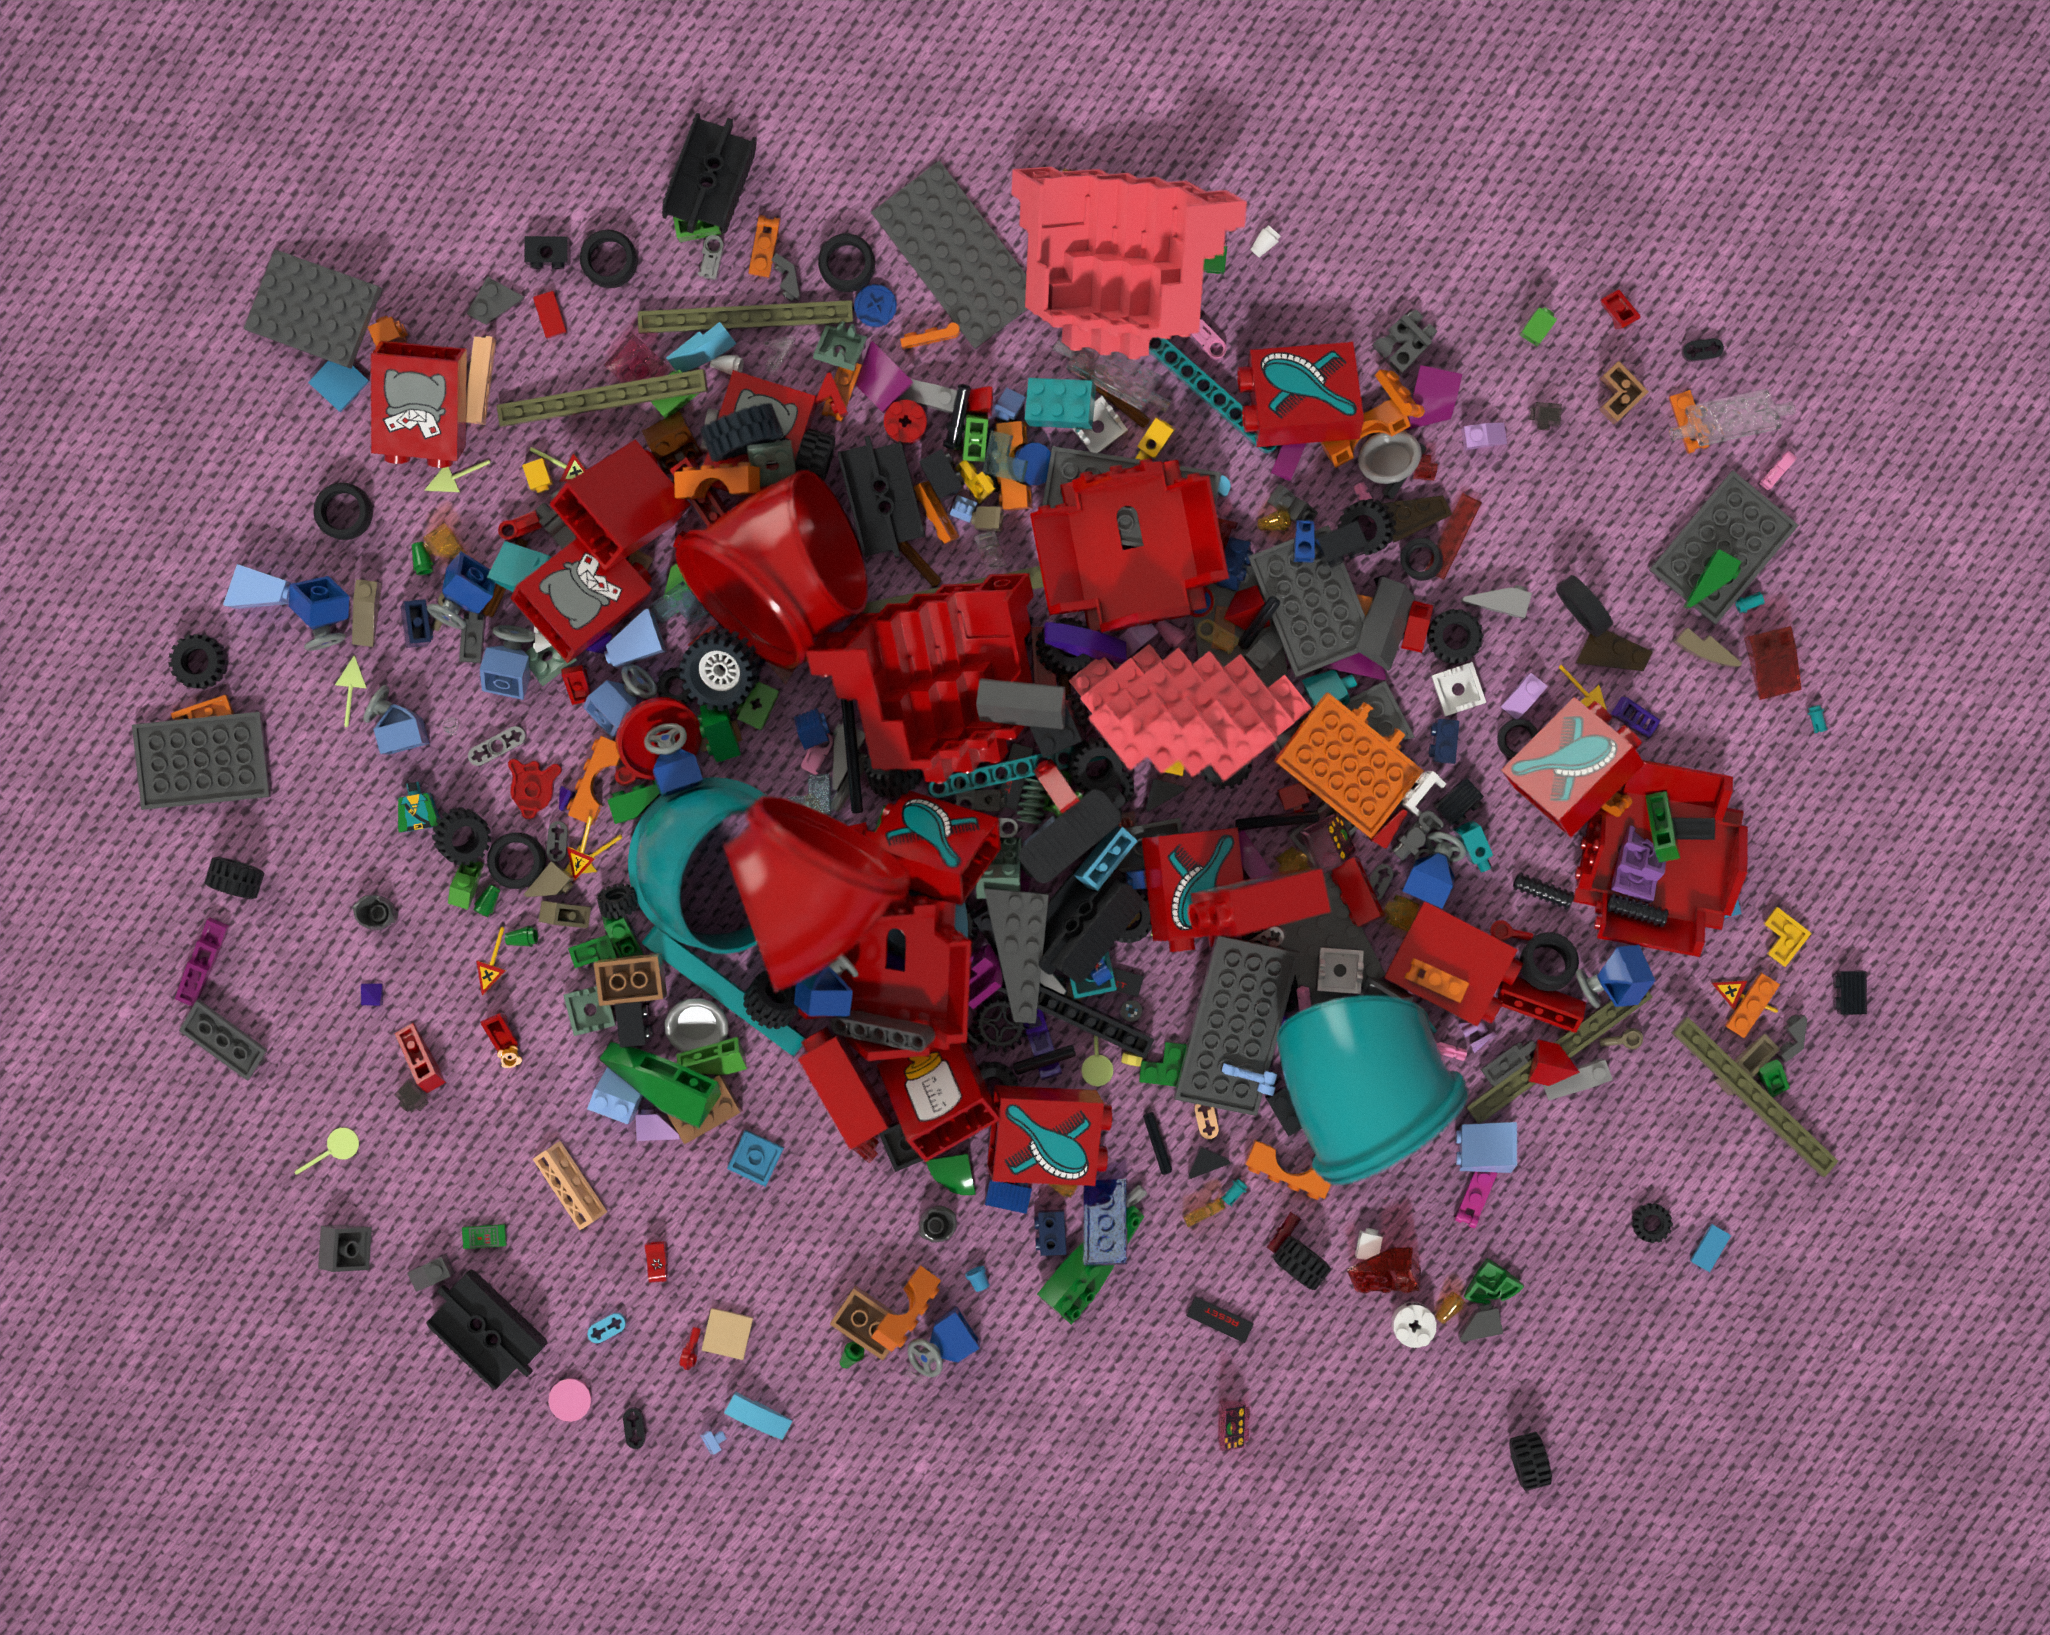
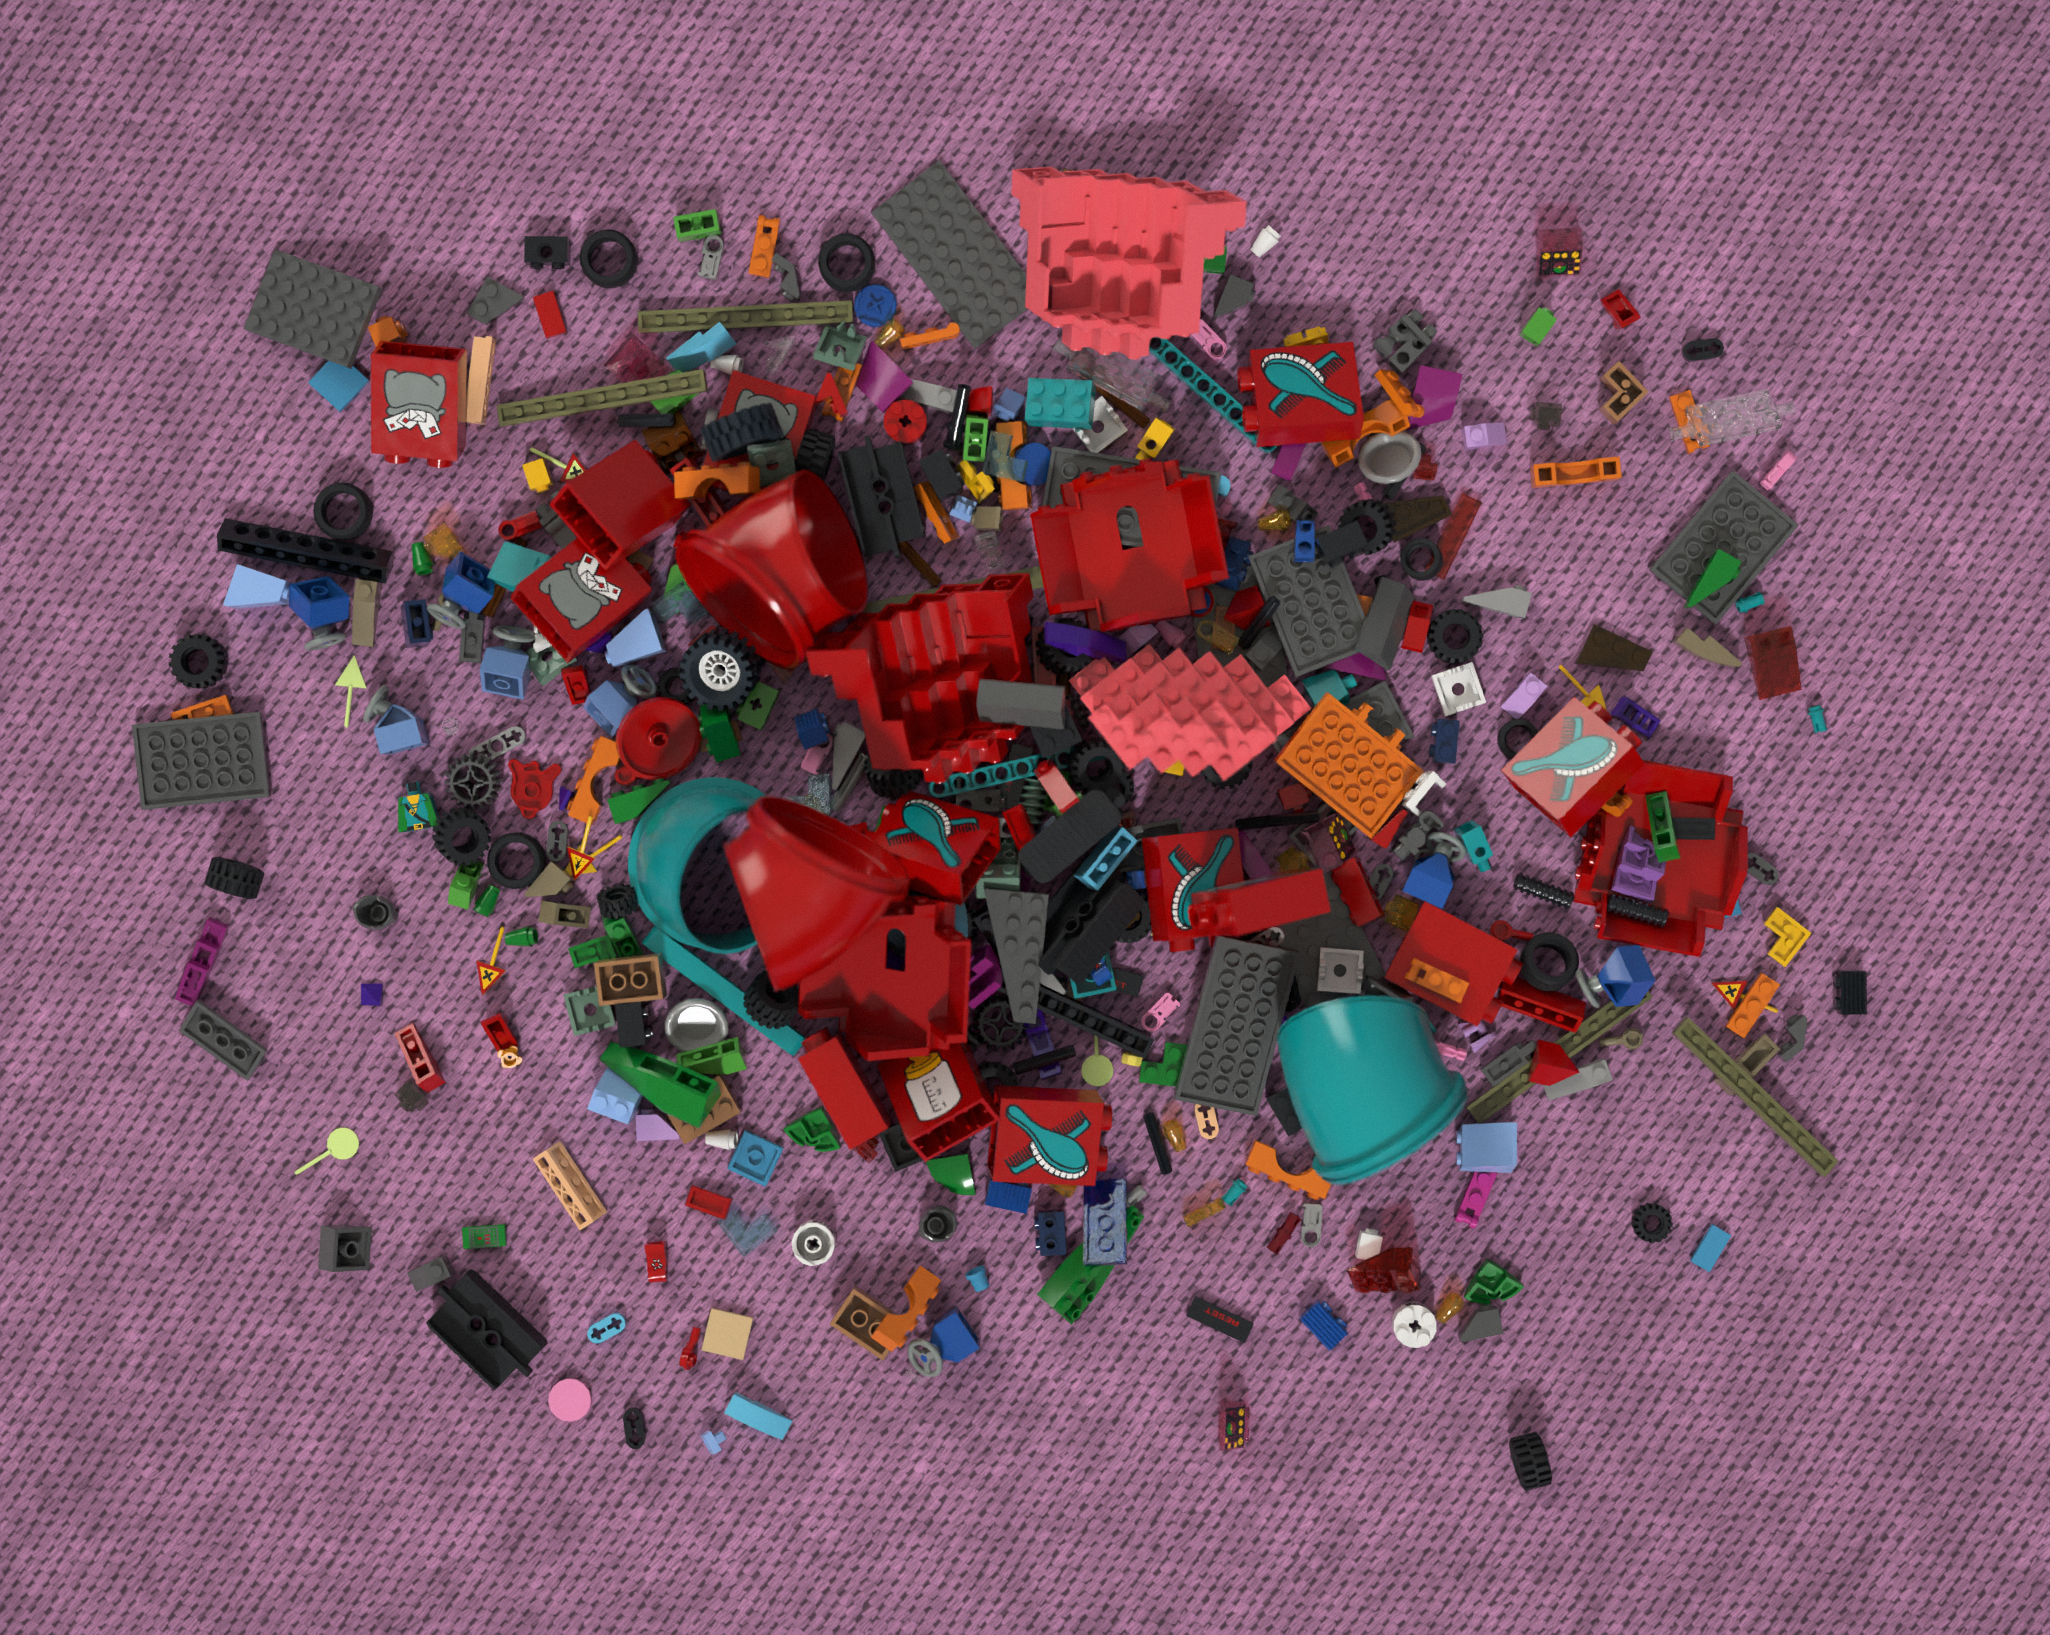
(305, 550): none -> black brick
(445, 480): yellowish green piece -> none
(473, 790): none -> dark grey gear
(646, 420): none -> black axle
(675, 767): blue piece -> none
(705, 146): black piece -> none
(708, 1202): none -> red tile
(723, 1139): none -> white cone
(745, 1236): none -> clear light blue tile
(815, 1130): none -> green brick
(817, 1254): none -> white brick
(825, 991): blue piece -> none
(852, 756): black axle -> none
(852, 1354): green cone -> none
(883, 1030): dark grey beam -> none
(890, 333): none -> clear yellow cone
(1019, 825): none -> red tile
(1131, 1010): dark grey tile -> none
(1160, 1010): none -> bright pink piece
(1161, 792): black slope -> none
(1174, 1134): none -> clear yellow cone
(1206, 1161): black slope -> none
(1235, 296): none -> dark grey slope
(1266, 1081): light blue brick -> none
(1302, 1263): black tyre -> none
(1304, 999): bright pink axle -> none
(1313, 1220): none -> light grey piece
(1314, 336): none -> yellow hinge
(1323, 1324): none -> blue brick
(1458, 802): black brick -> none
(1558, 252): none -> clear pink slope
(1575, 472): none -> orange arch
(1584, 606): black tyre -> none
(1762, 865): none -> dark grey beam
(1773, 1078): green slope -> none

